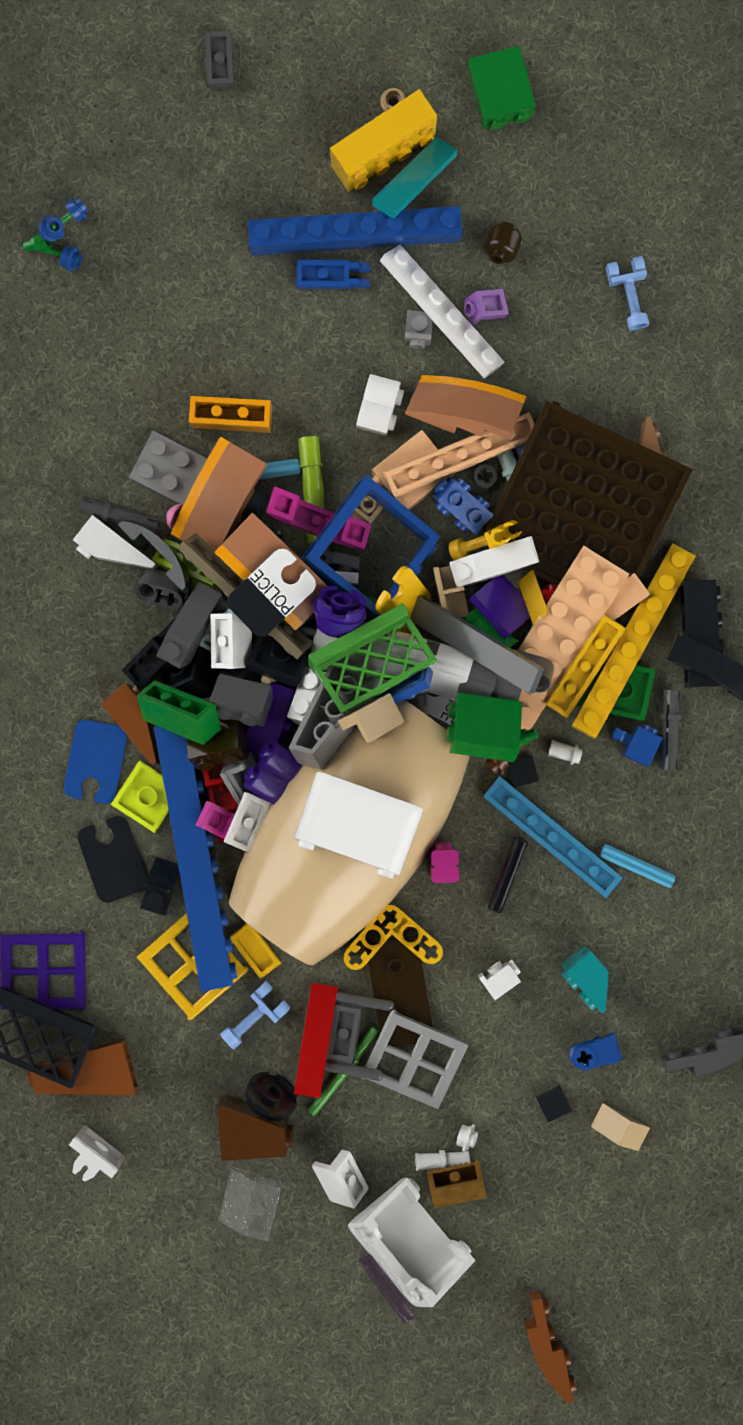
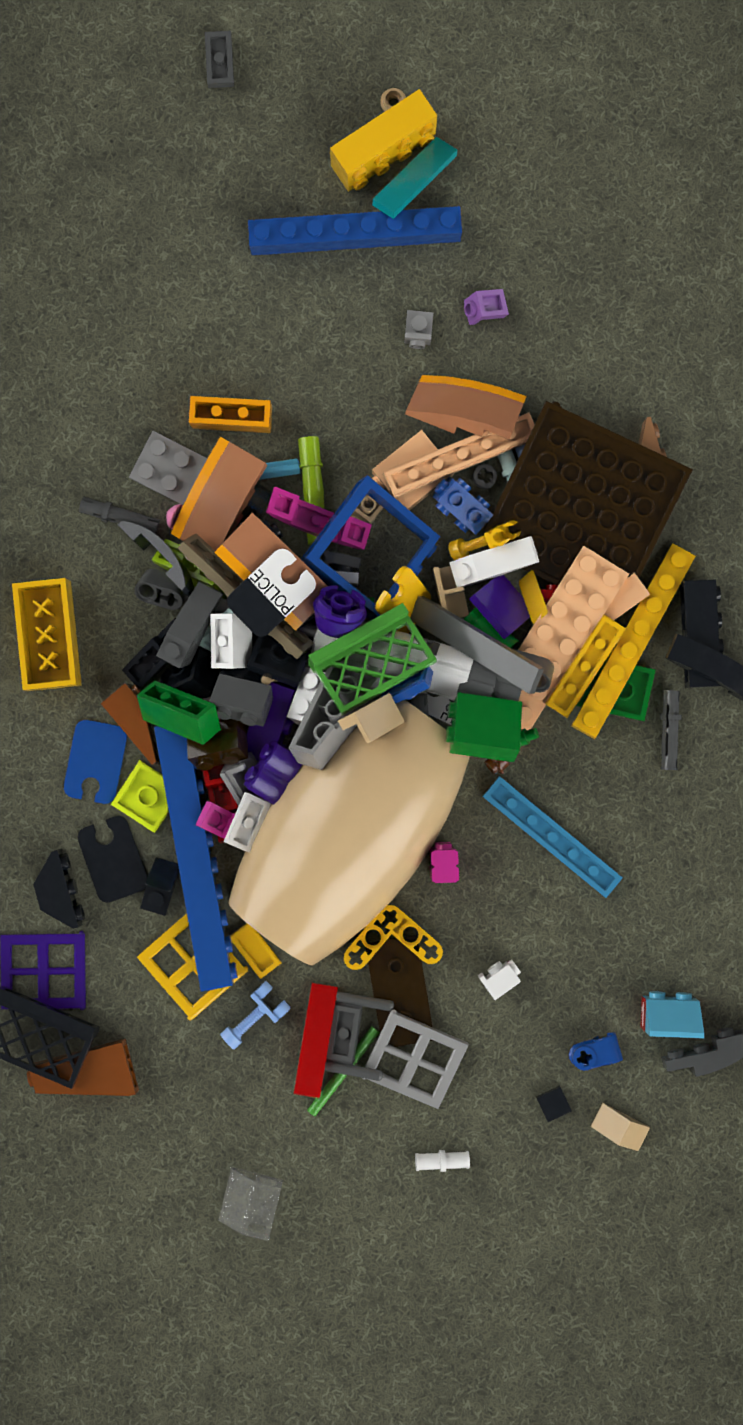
(46, 634): none -> yellow brick
(52, 229): blue plant -> none
(57, 891): none -> black slope
(95, 1154): white piece -> none
(106, 545): white slope -> none
(249, 1135): reddish brown slope -> none
(271, 1096): black tile -> none
(330, 274): blue hinge -> none
(342, 1180): white panel -> none
(358, 824): white windscreen -> none
(379, 404): white brick -> none
(387, 1288): axle -> none
(410, 1245): white windscreen -> none
(442, 311): white plate -> none
(456, 1184): pearl gold brick -> none
(467, 1137): white plate -> none
(501, 88): green brick -> none
(503, 243): dark brown head -> none
(507, 875): black axle -> none
(522, 771): black tile -> none
(549, 1354): dark orange slope -> none
(565, 752): white pin -> none
(589, 975): teal slope -> none
(637, 319): light blue bar -> none
(638, 866): medium azure axle -> none
(640, 744): blue brick -> none
(671, 1015): none -> medium azure slope

